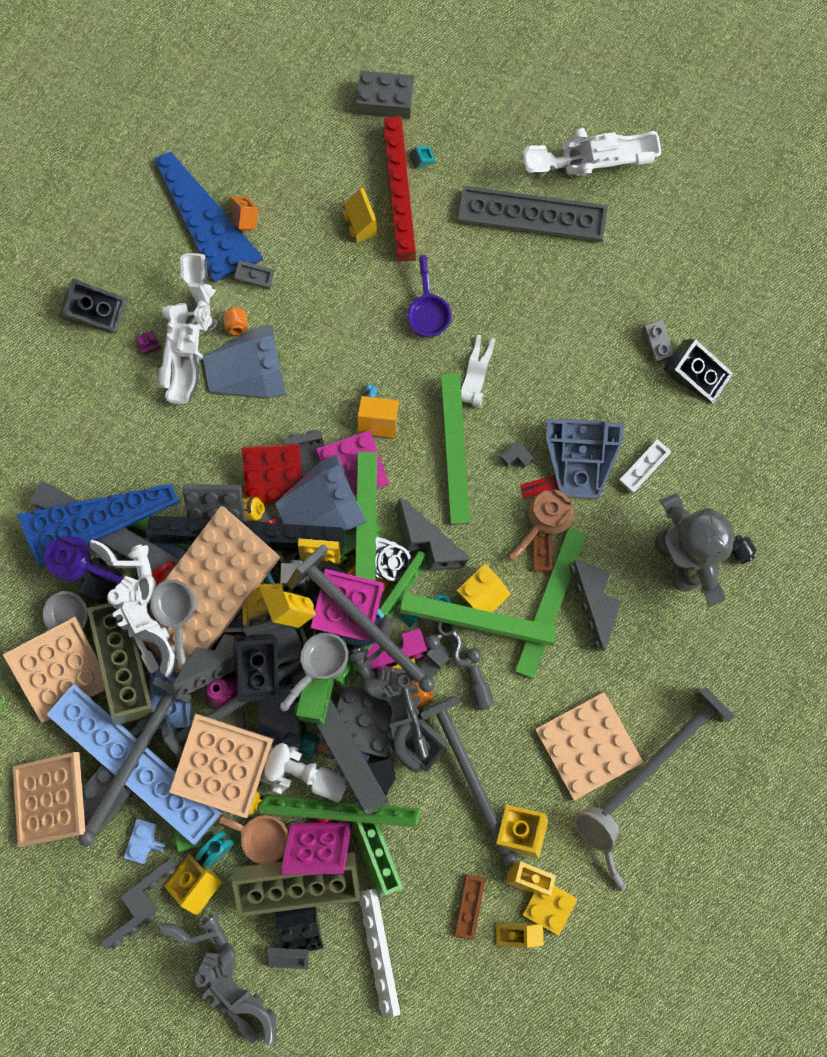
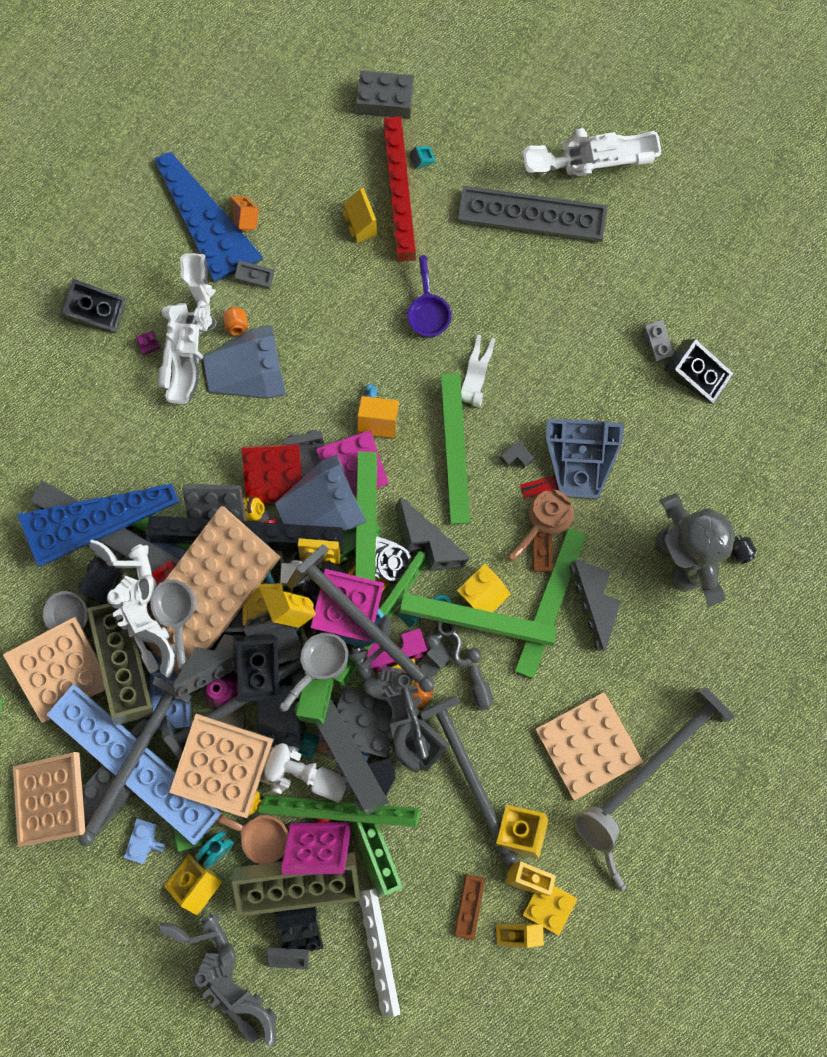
(70, 559): dark purple piece -> none
(140, 904): dark grey bracket -> none
(644, 466): white plate -> none

